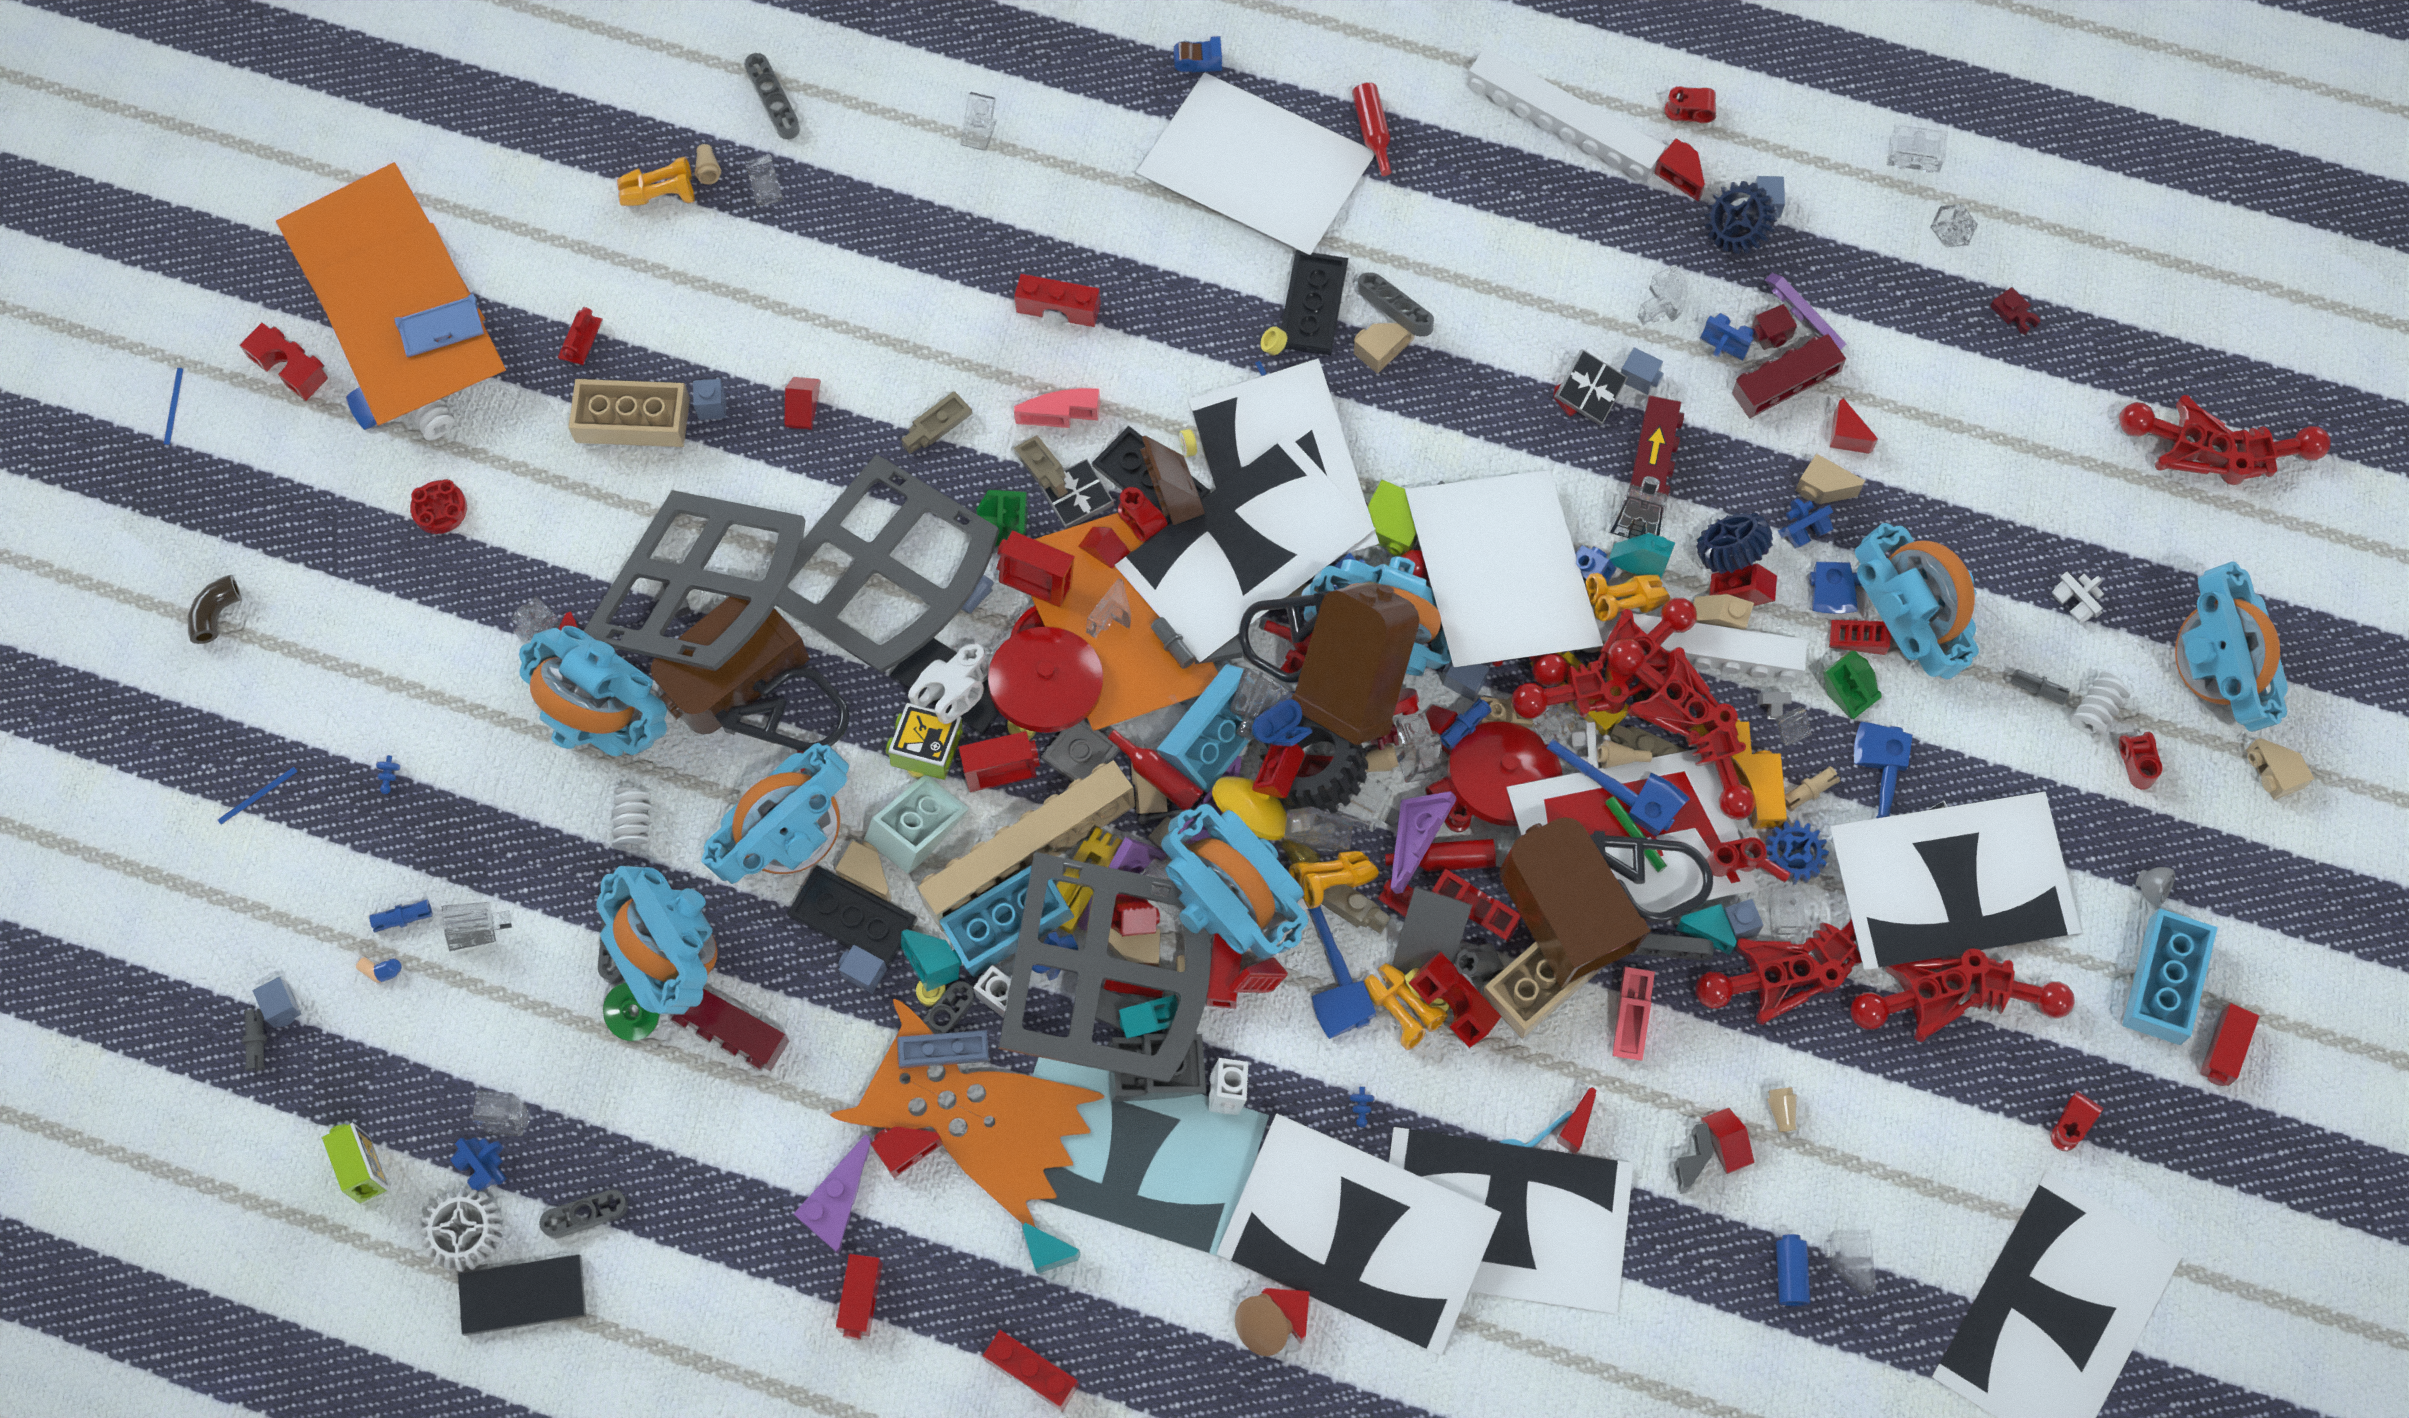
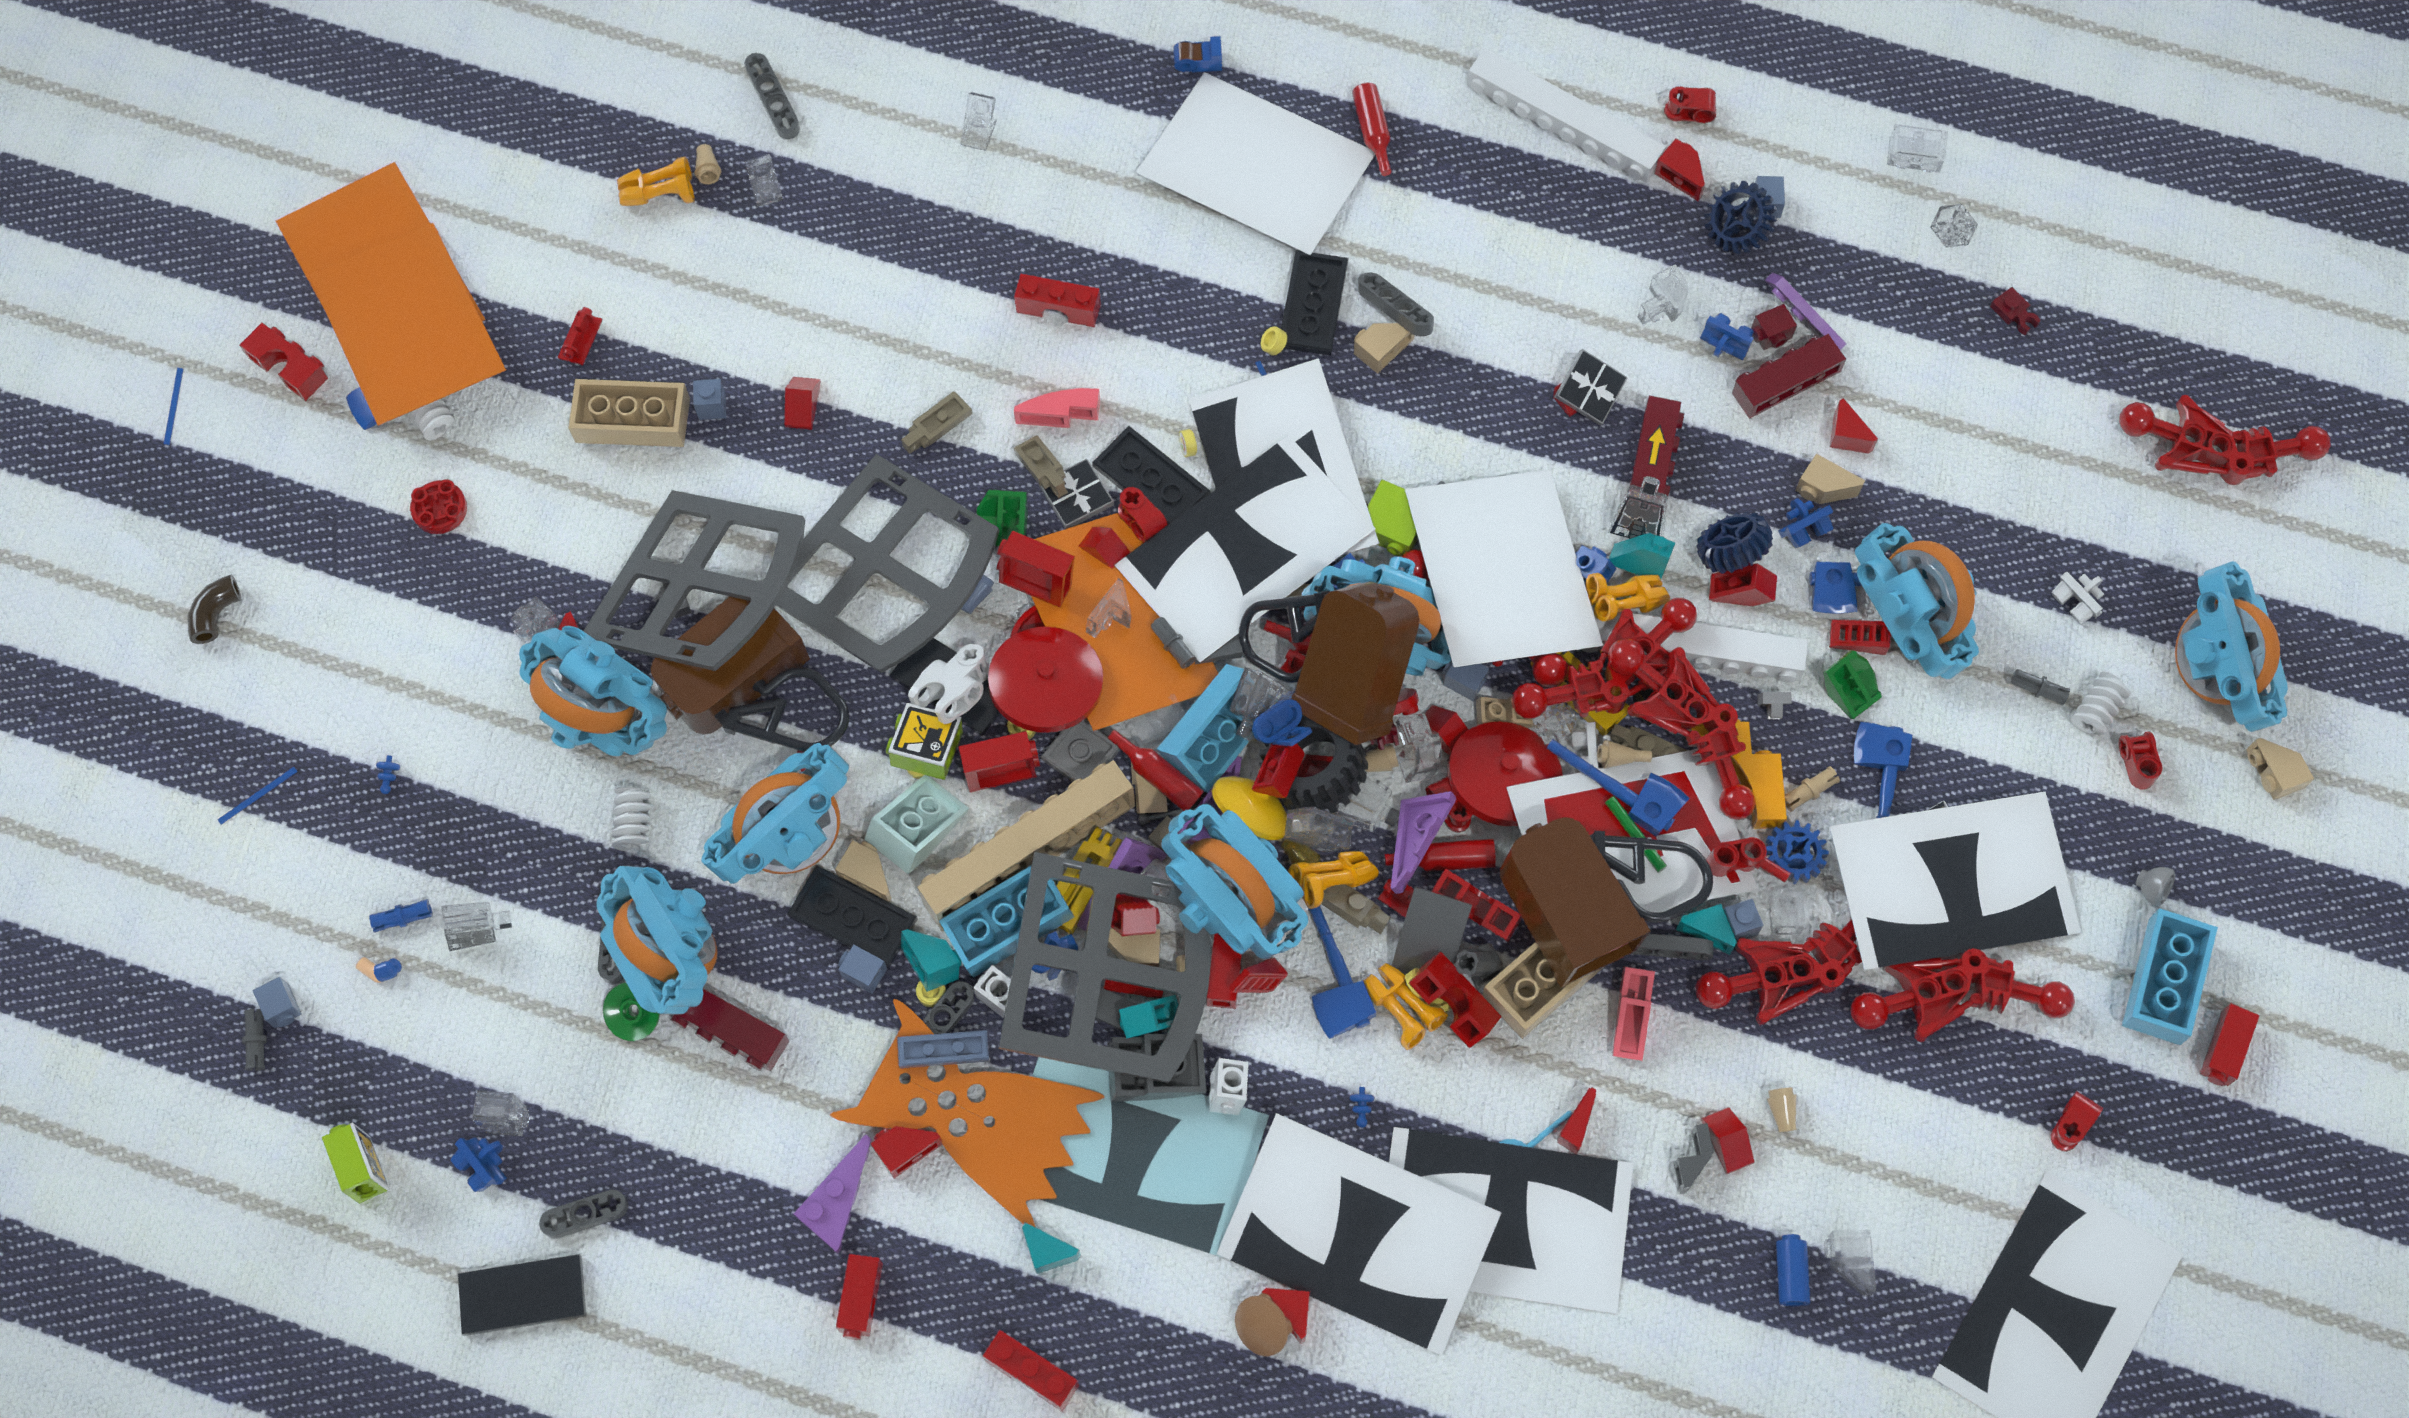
(452, 319): medium blue door -> none
(460, 1206): white gear -> none
(1171, 481): reddish brown slope -> none
(1465, 723): blue pin -> none
(1642, 371): sand blue brick -> none
(1723, 611): tan slope -> none
(1794, 726): clear tile -> none

